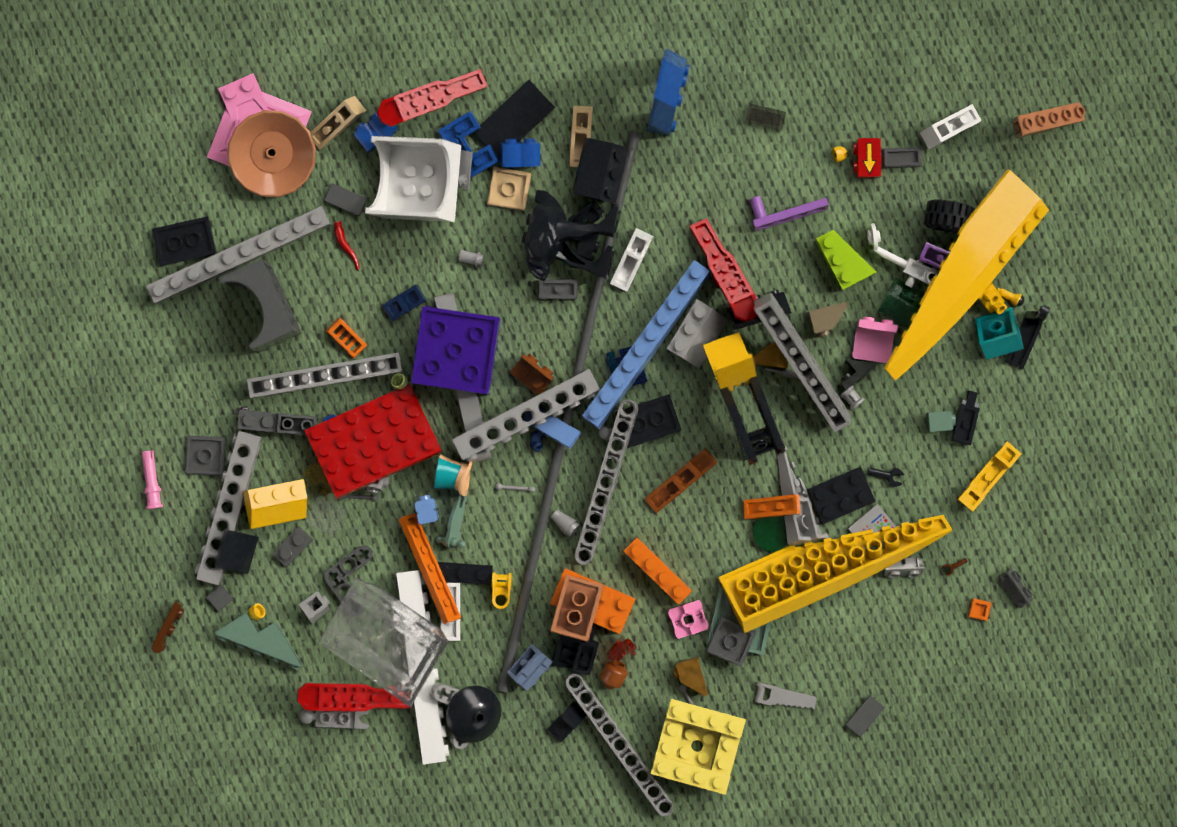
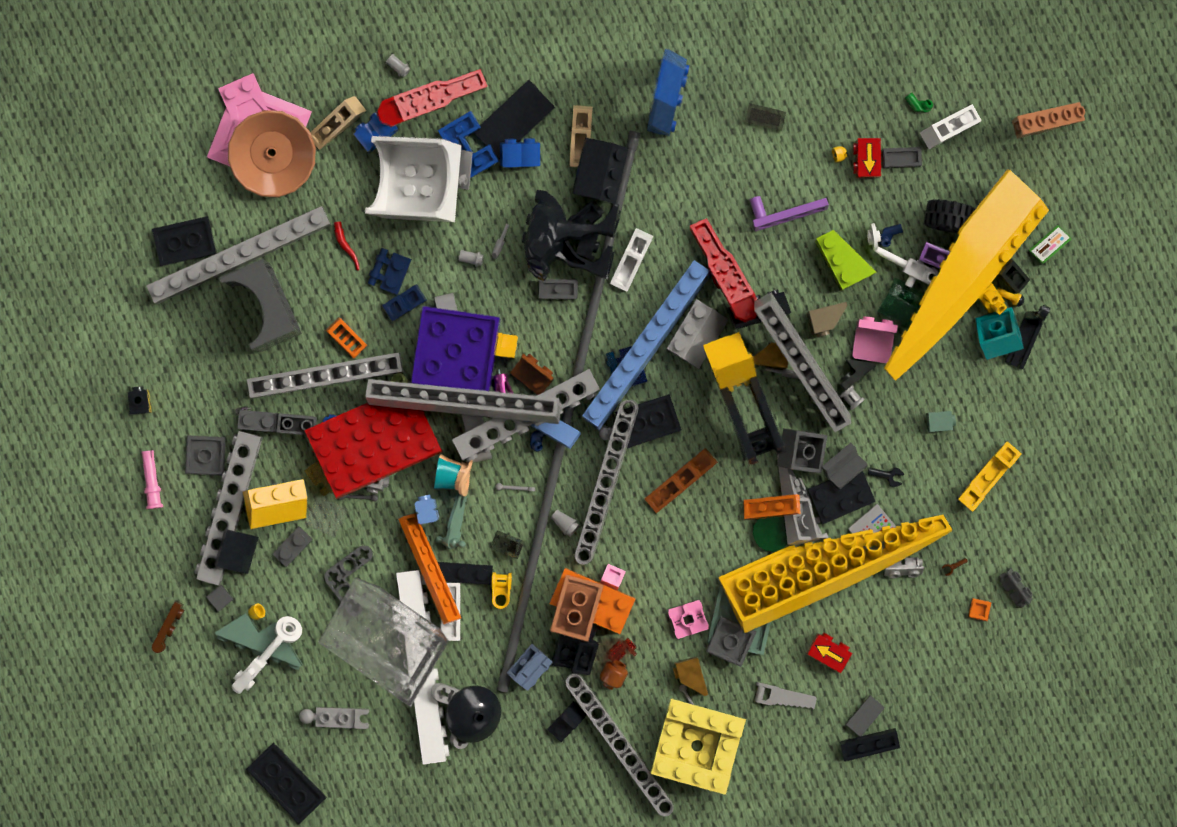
(144, 406): none -> black brick
(244, 679): none -> white piece
(286, 783): none -> black tile
(308, 605): light grey brick -> none
(345, 199): dark grey tile -> none
(345, 697): red piece -> none
(395, 273): none -> dark blue plate
(397, 65): none -> light grey pin
(463, 401): none -> light grey brick
(499, 244): none -> light grey piece
(501, 383): none -> flat silver piece
(506, 345): none -> yellow panel
(507, 544): none -> clear smoke slope
(509, 188): tan tile -> none
(612, 577): none -> bright pink plate
(657, 570): orange brick -> none
(803, 450): none -> dark grey brick
(829, 652): none -> red brick
(844, 466): none -> dark grey panel
(869, 744): none -> black plate
(887, 234): none -> dark blue arm
(919, 105): none -> green arm
(966, 419): black hinge -> none
(1013, 276): none -> pearl dark grey slope
(1050, 244): none -> slope

